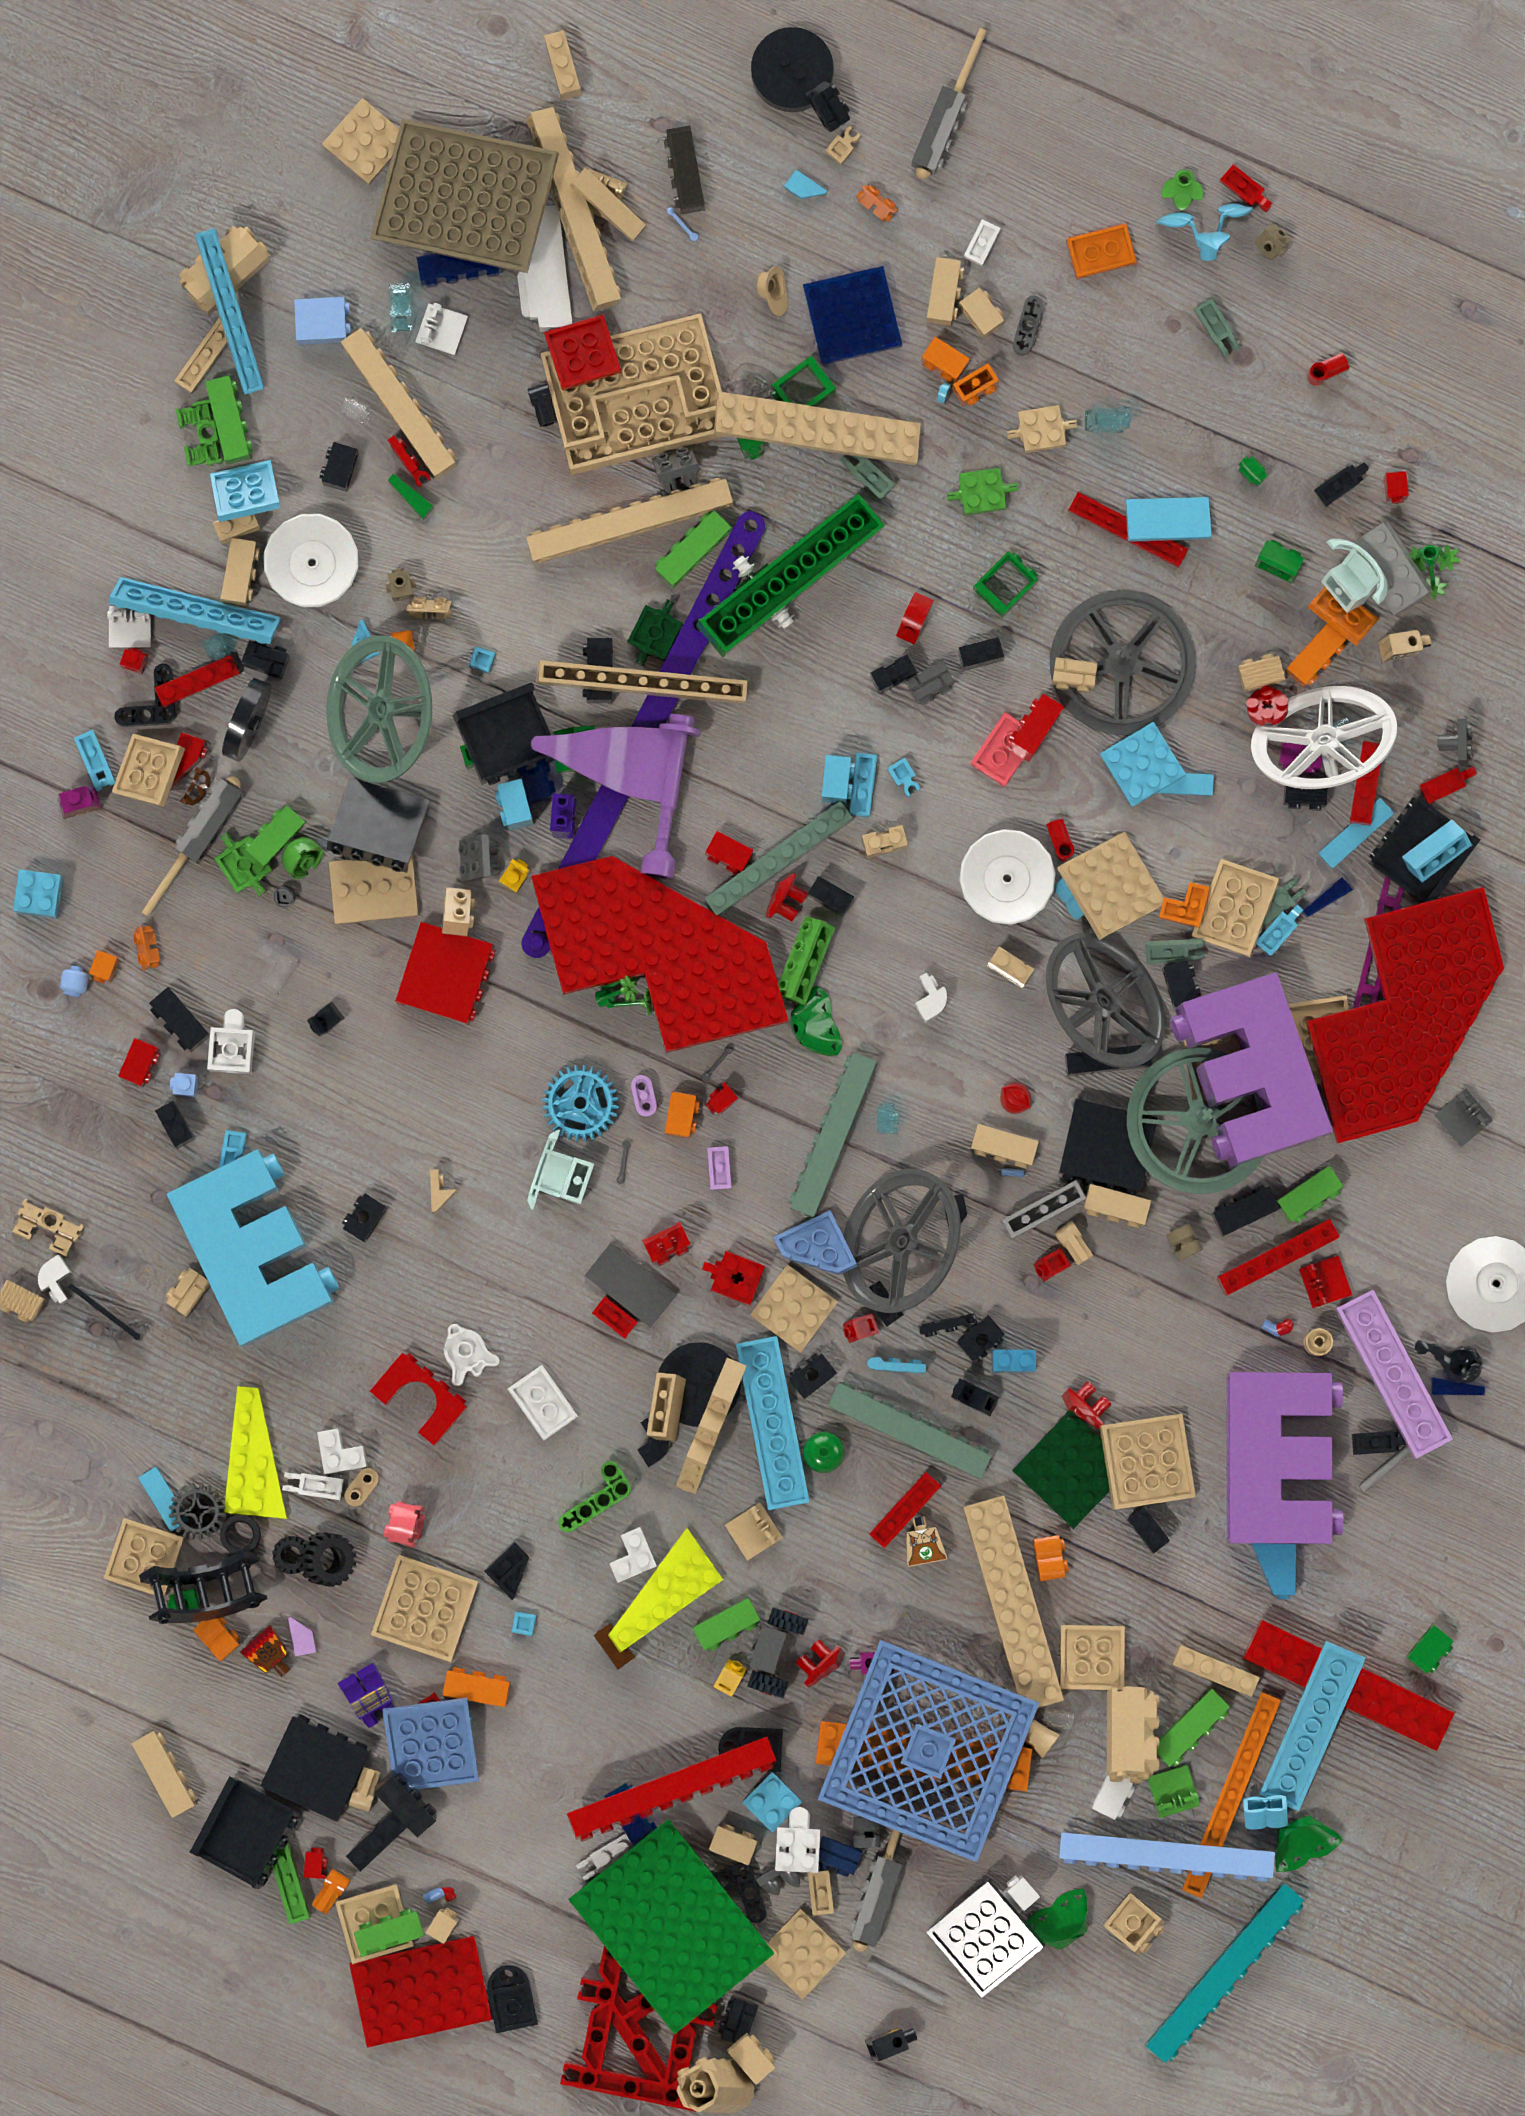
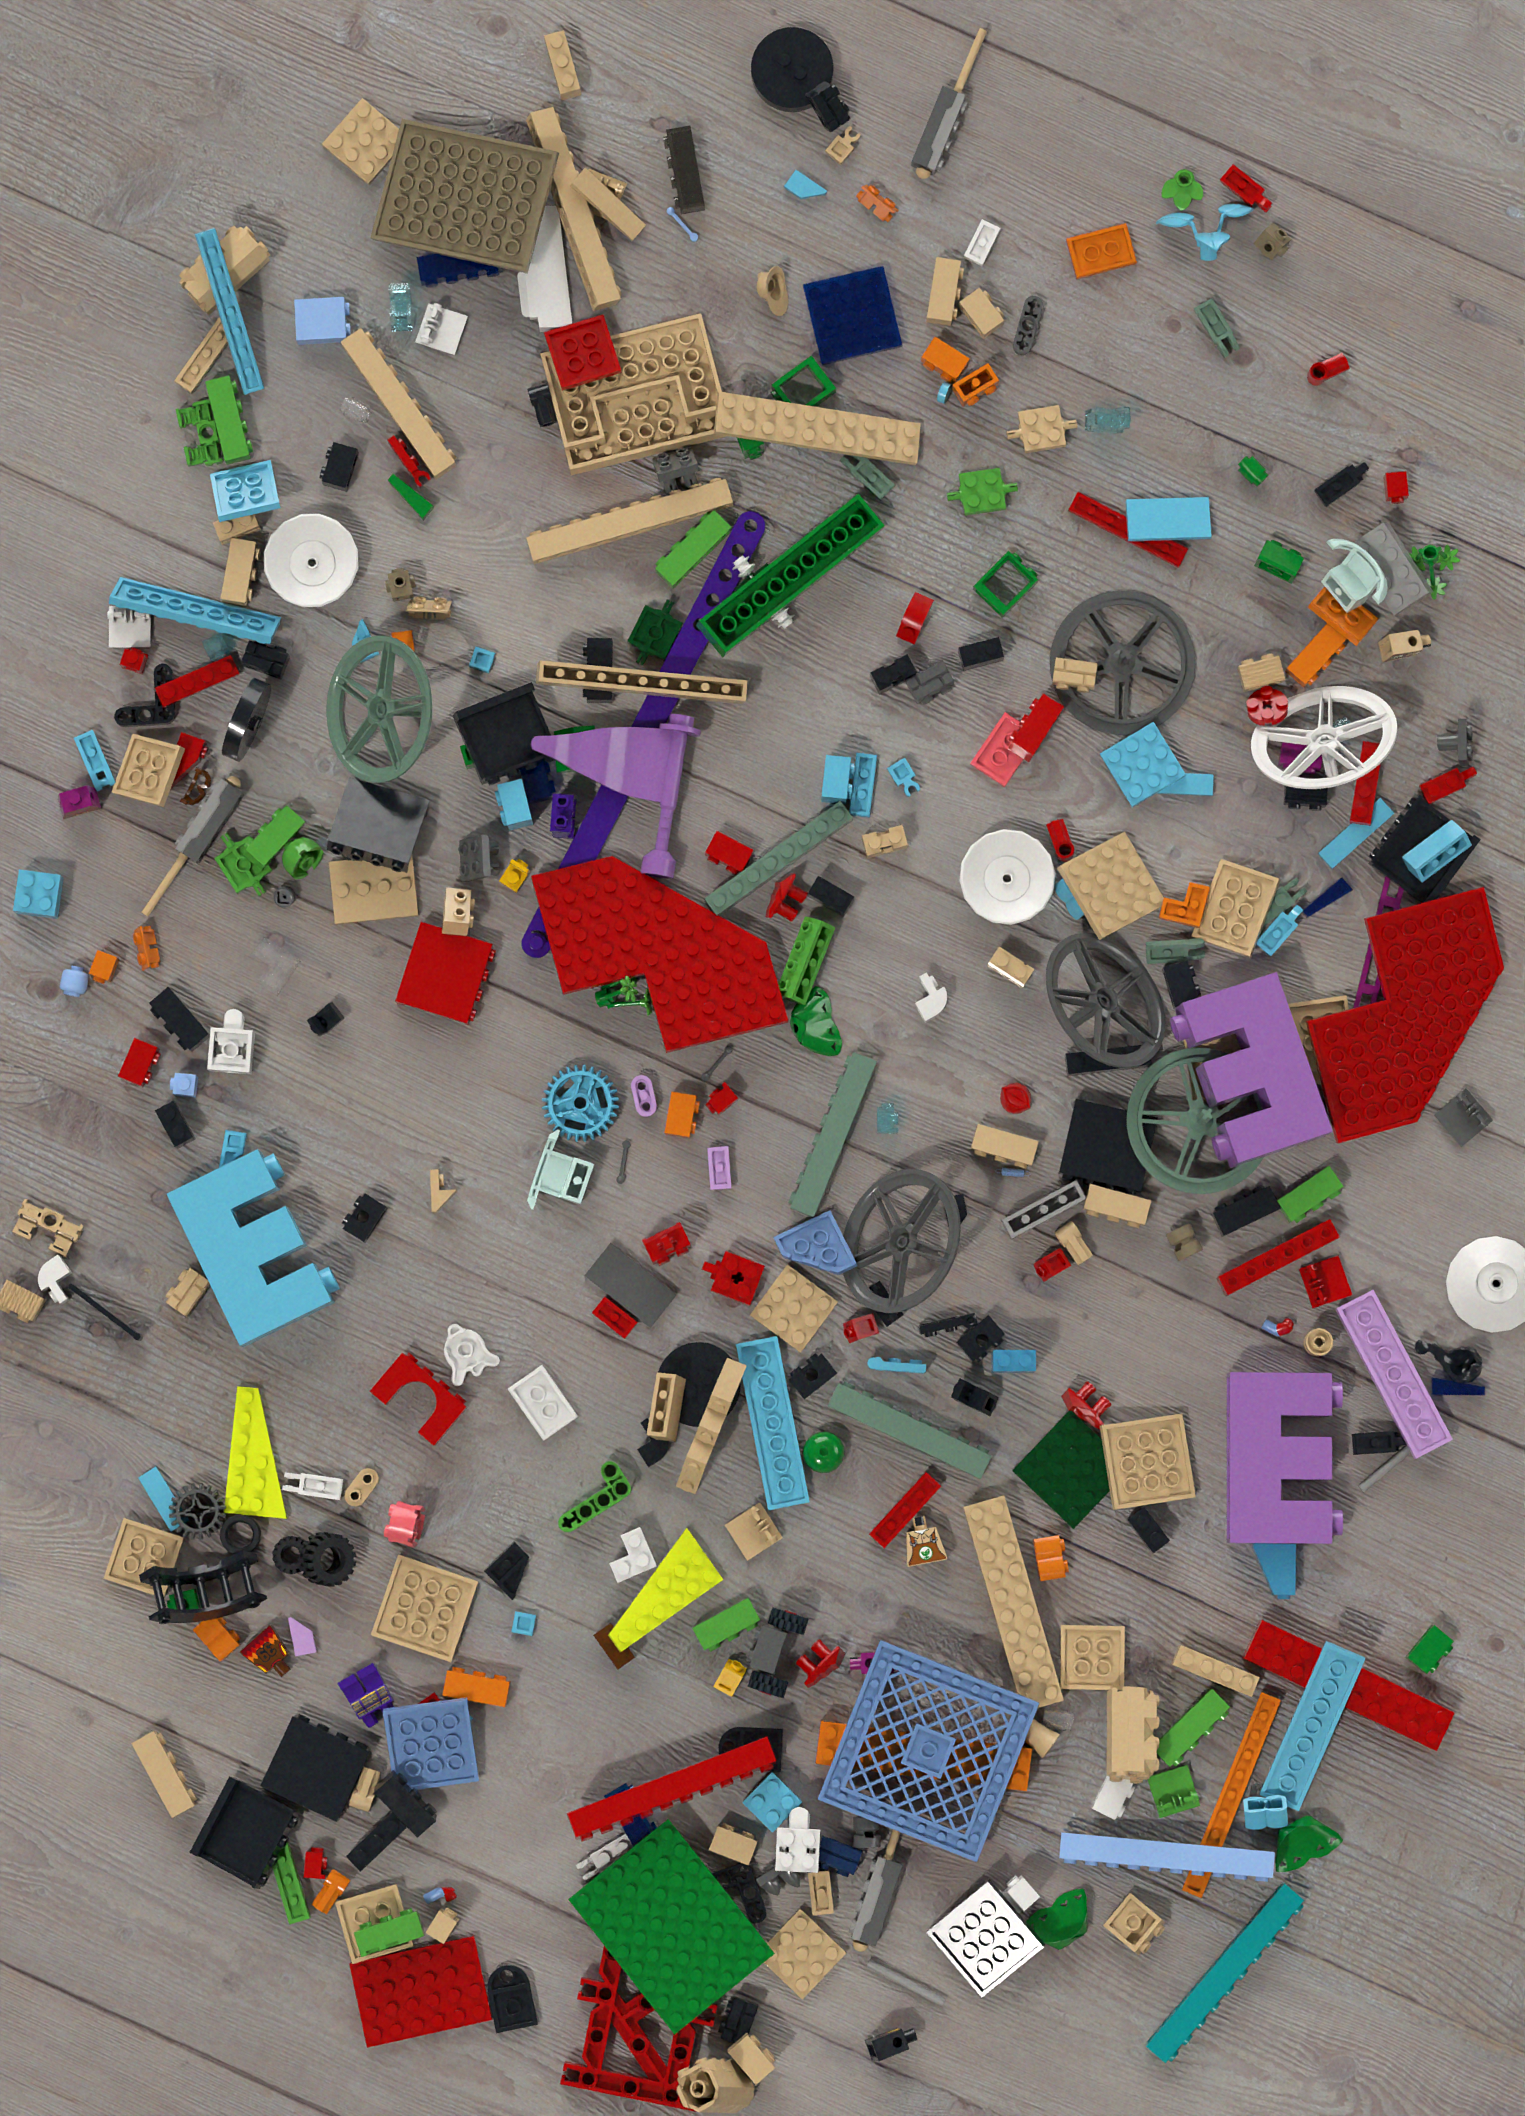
(337, 1459): white brick -> none

